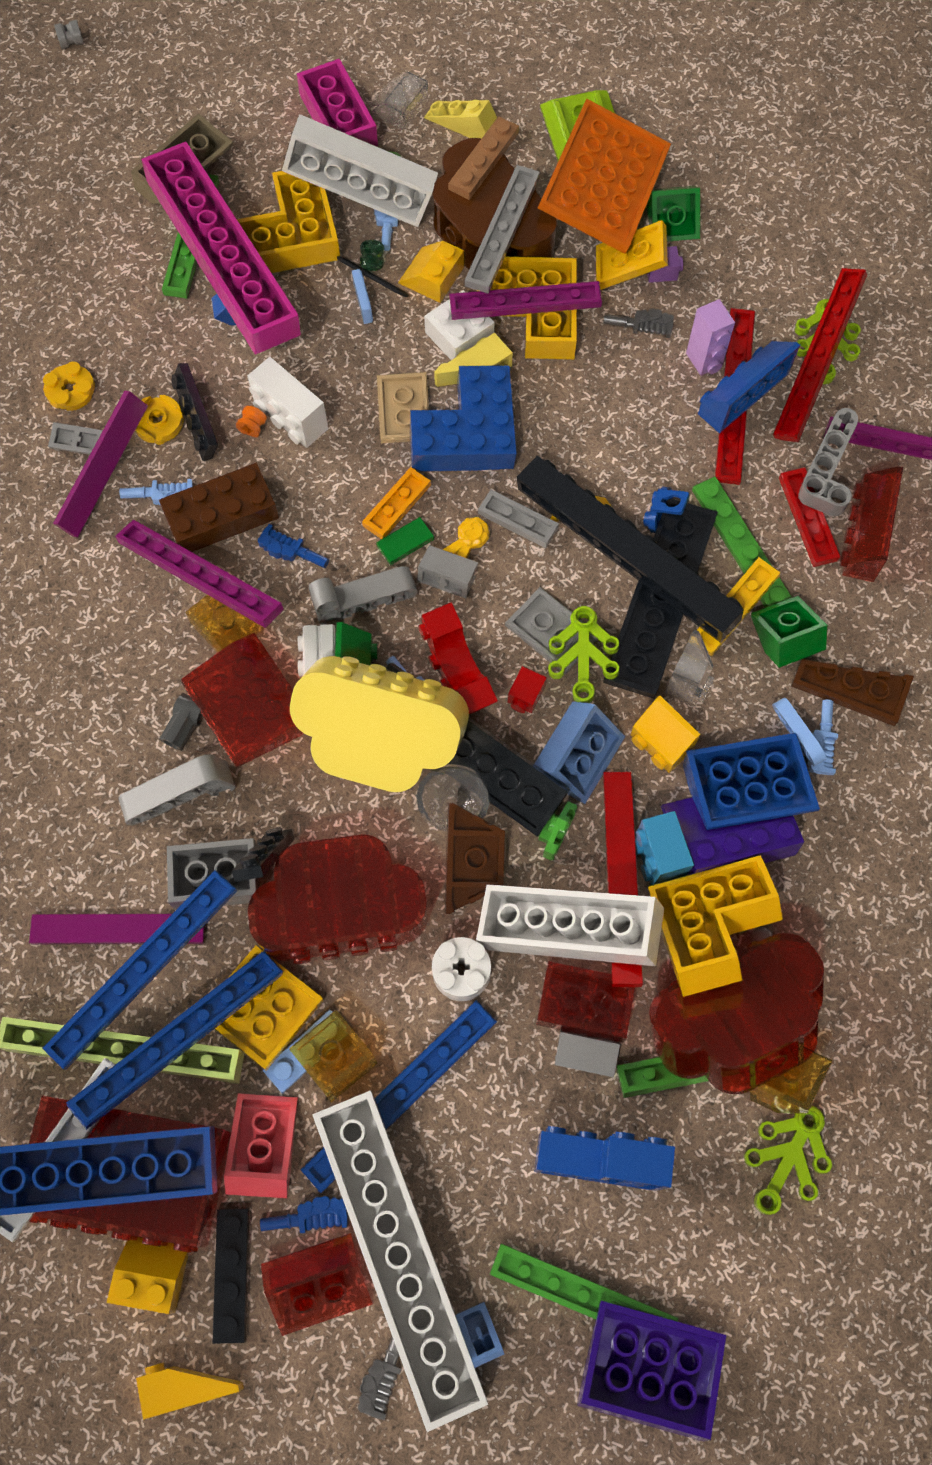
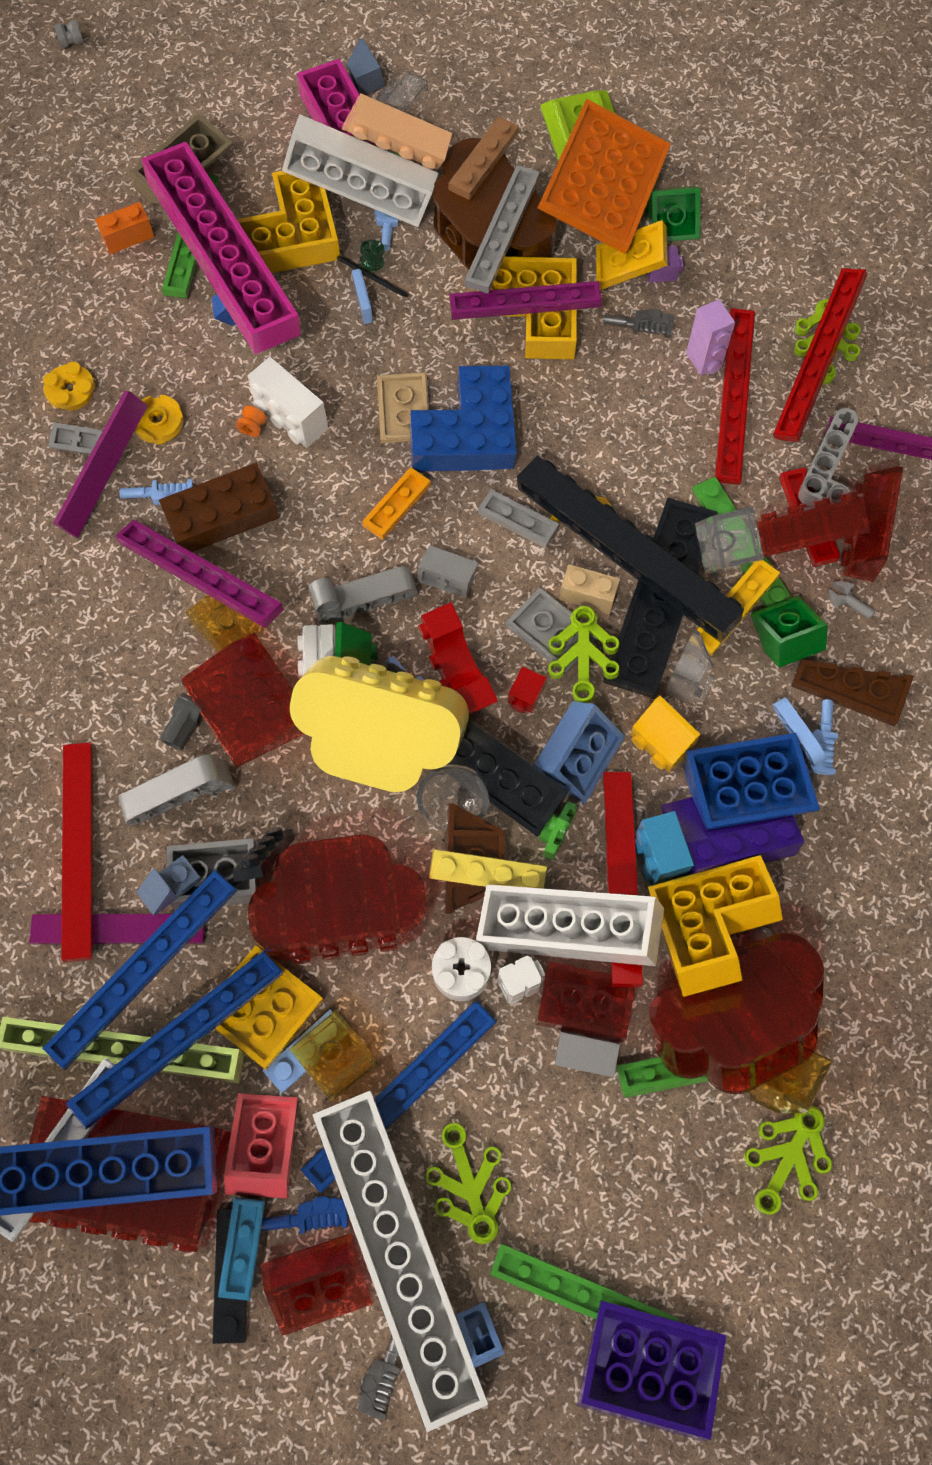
(77, 853): none -> red tile
(124, 228): none -> orange brick
(148, 1277): yellow slope -> none
(168, 885): none -> sand blue slope
(177, 1388): yellow slope -> none
(194, 410): black plate -> none
(241, 1249): none -> dark azure tile
(287, 548): blue piece -> none
(364, 69): none -> sand blue slope
(398, 132): none -> light nougat slope
(405, 541): green tile -> none
(434, 270): yellow slope -> none
(455, 335): white brick -> none
(464, 117): light yellow slope -> none
(470, 1188): none -> lime plant
(472, 534): yellow piece -> none
(485, 870): none -> light yellow plate
(486, 352): light yellow slope -> none
(520, 979): none -> white brick
(589, 589): none -> tan brick
(610, 1161): blue brick -> none
(659, 506): blue bracket -> none
(729, 541): none -> clear slope
(747, 384): blue slope -> none
(813, 524): none -> clear red slope
(848, 599): none -> light grey bar

